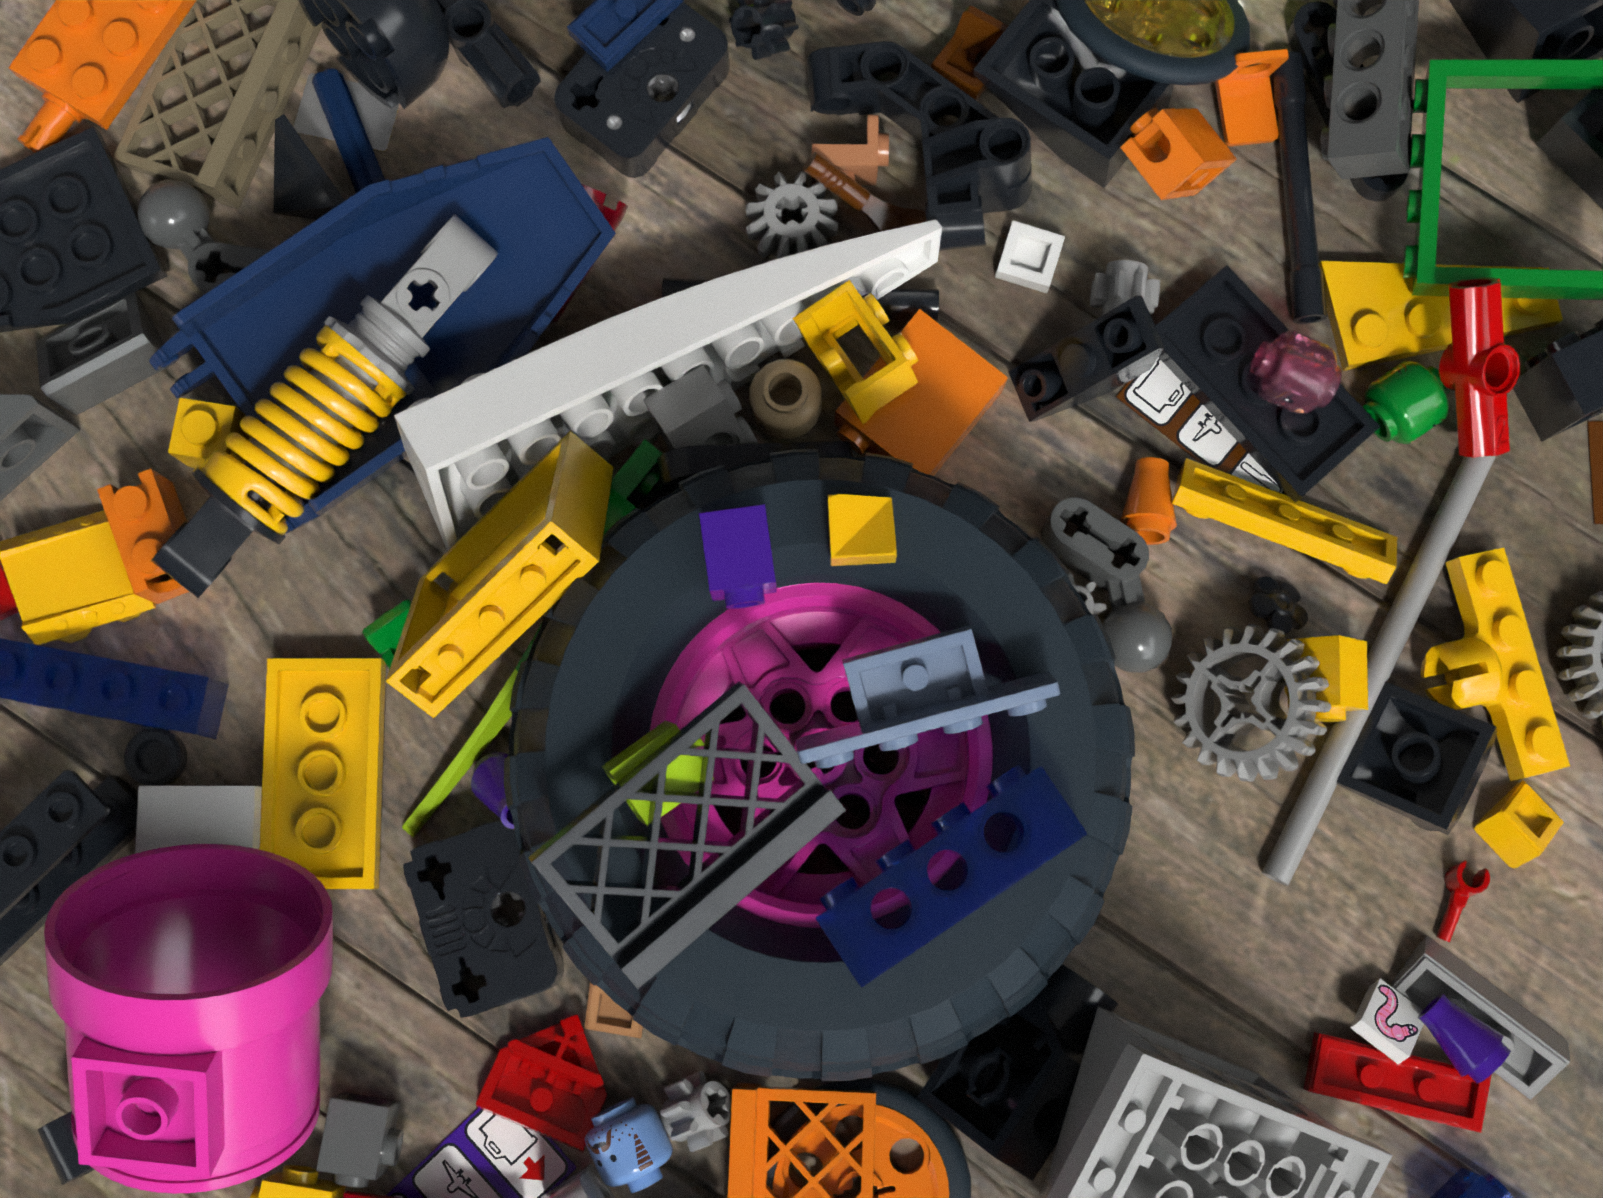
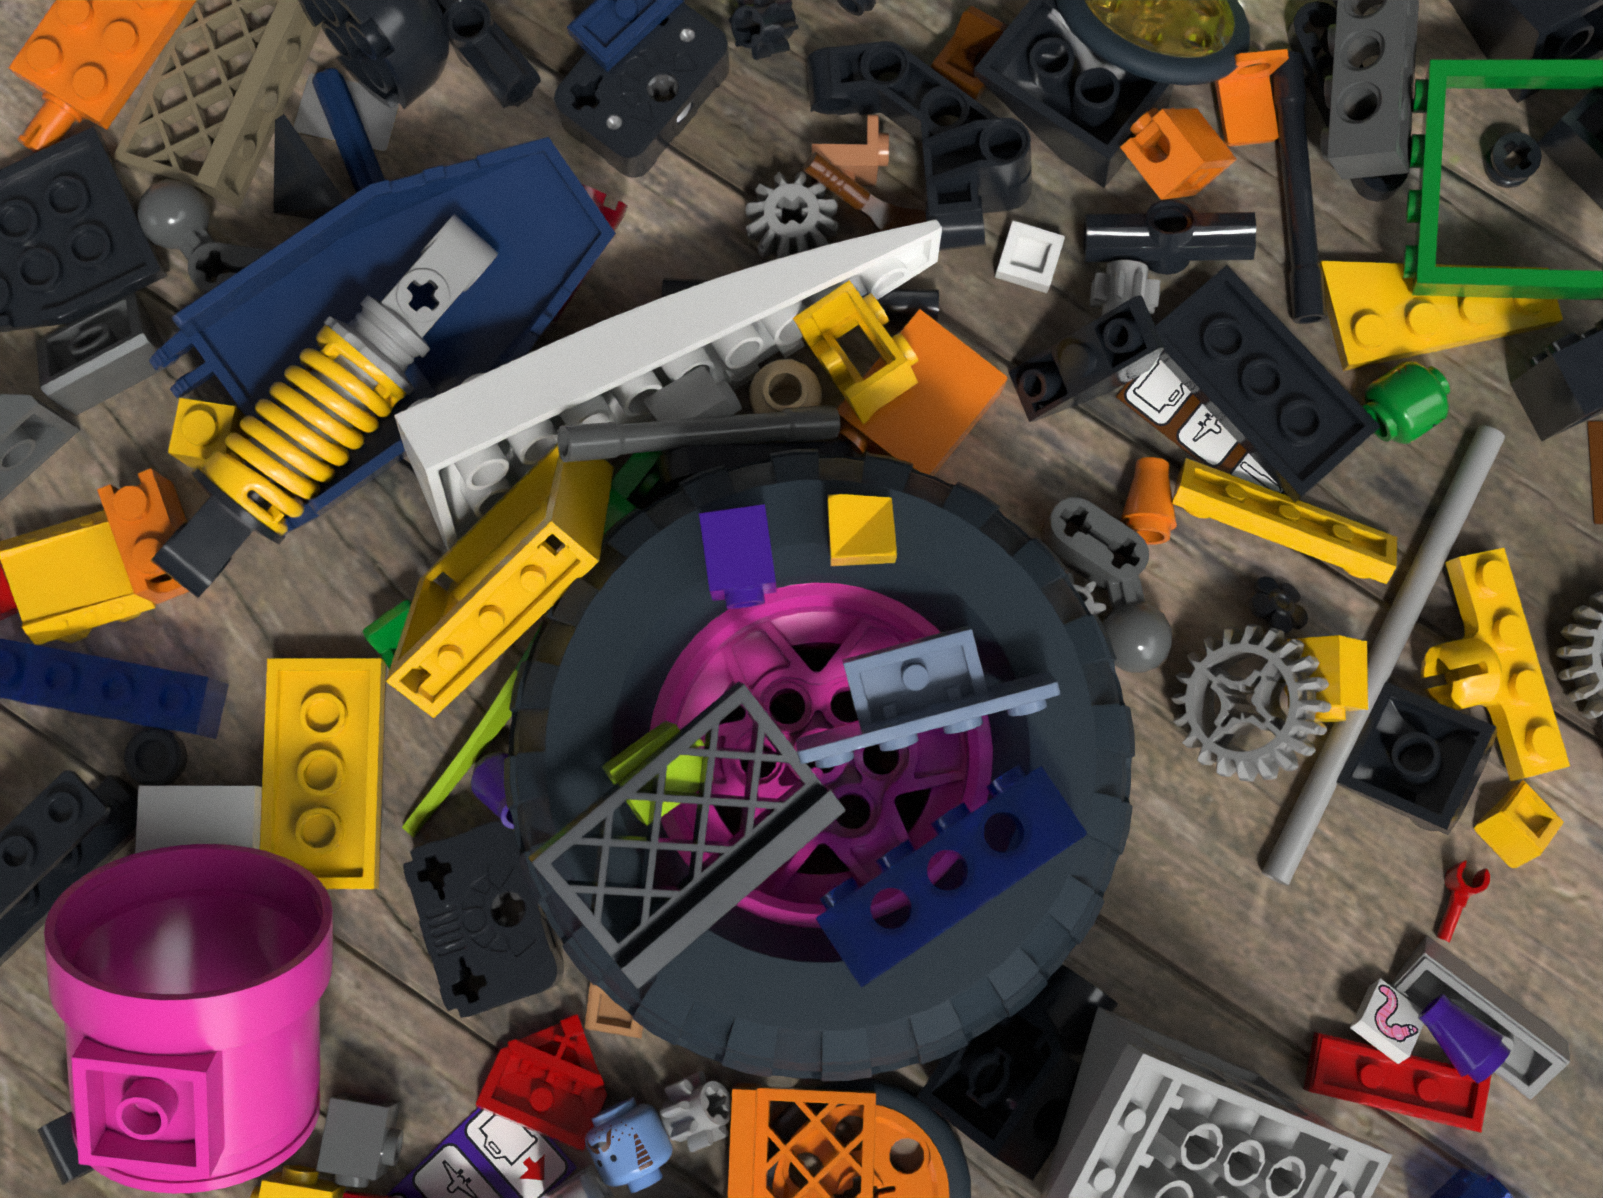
(611, 439): none -> dark grey piece
(1169, 236): none -> black piece
(1296, 372): clear pink head -> none
(1479, 367): red piece -> none
(1523, 146): none -> black bush

